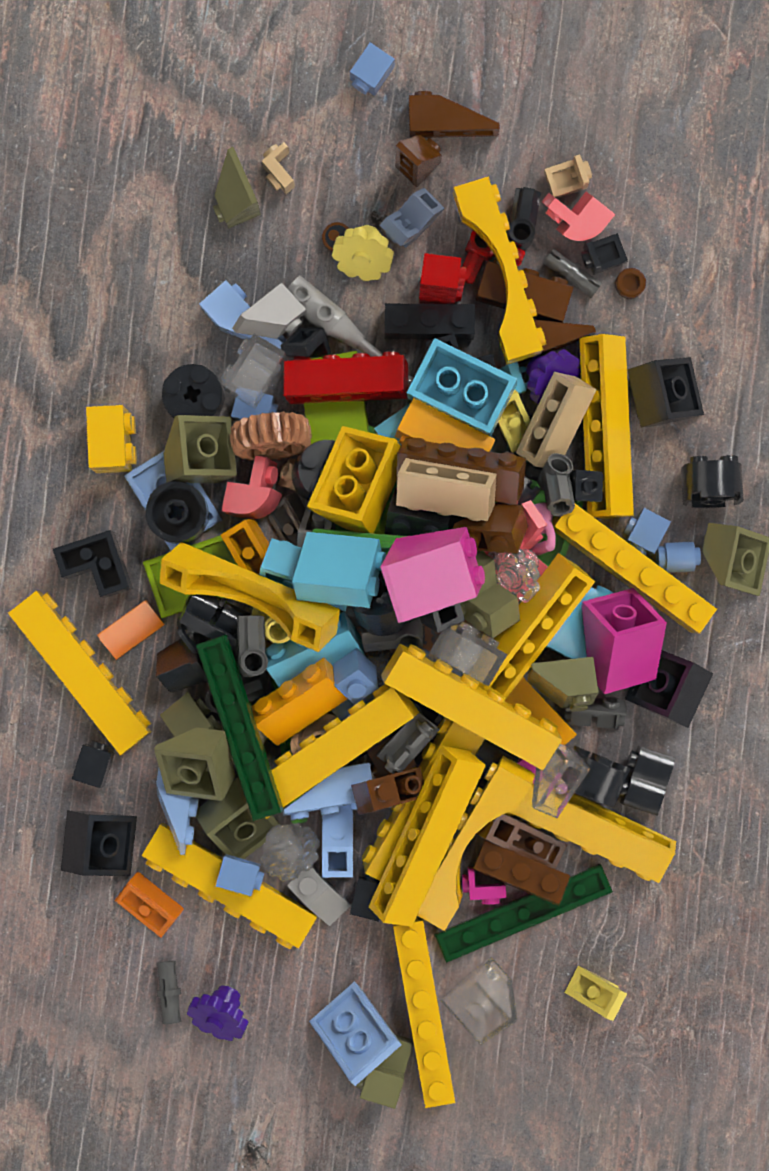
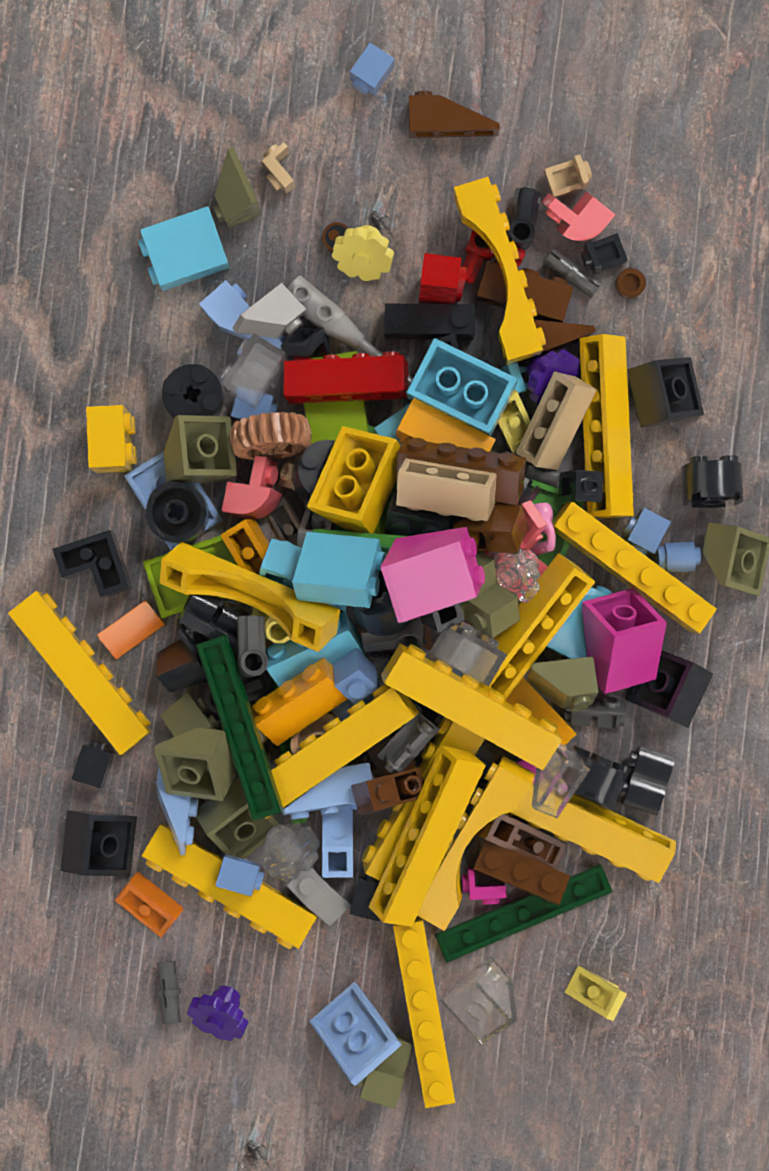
(183, 249): none -> medium azure brick
(412, 218): sand blue brick -> none
(417, 158): reddish brown slope -> none
(557, 485): dark grey piece -> none

